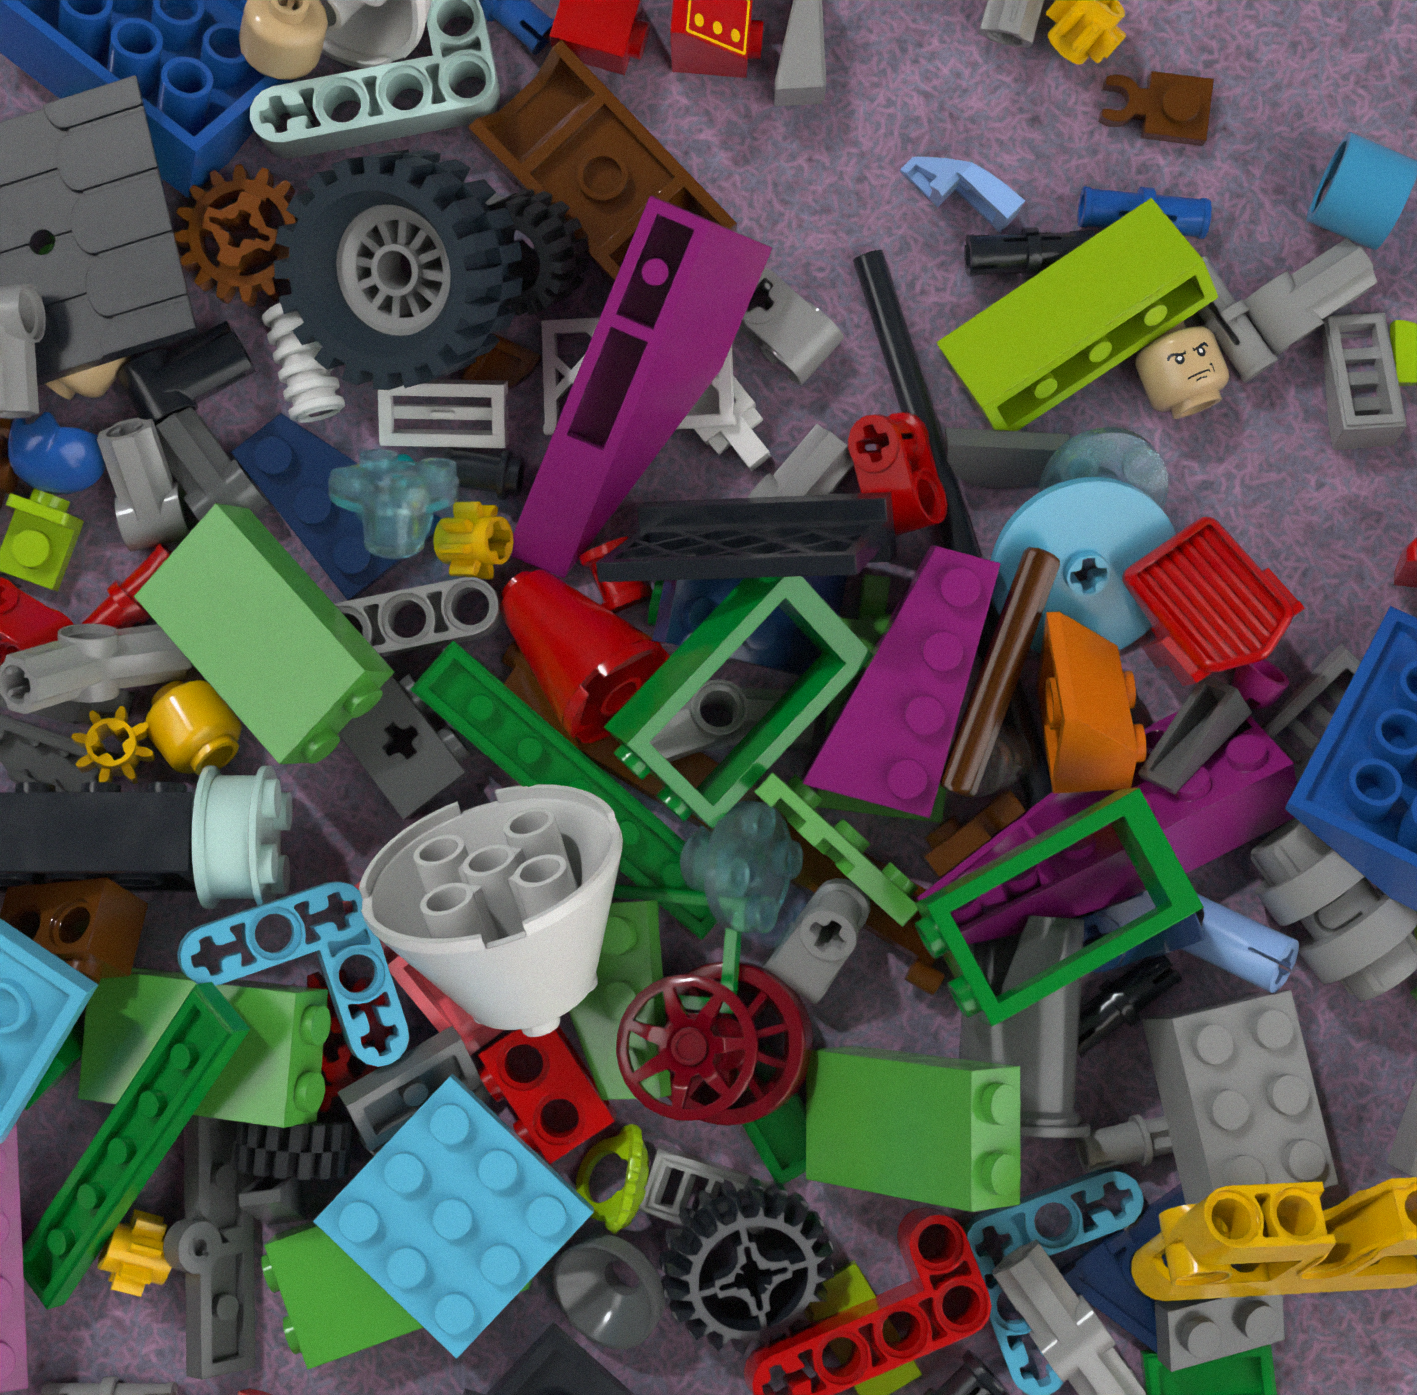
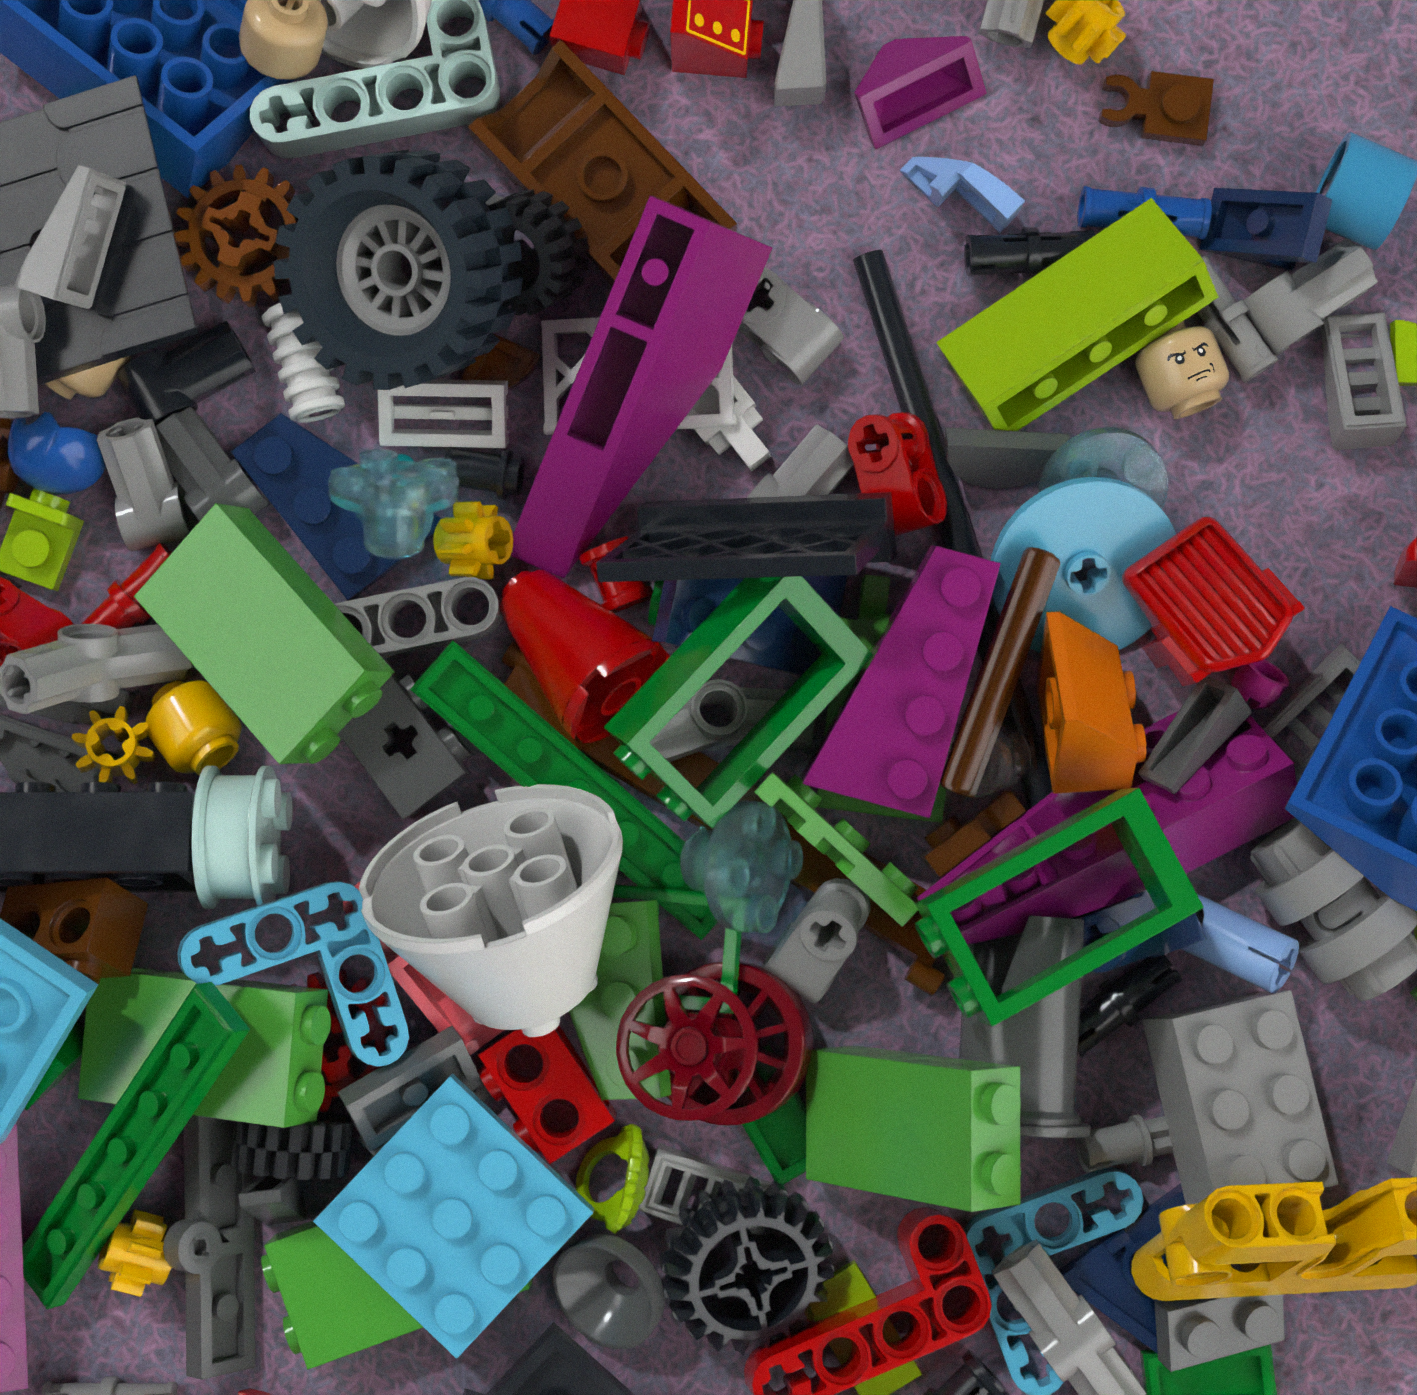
(74, 240): none -> light grey slope
(916, 84): none -> magenta slope
(1267, 226): none -> dark blue slope

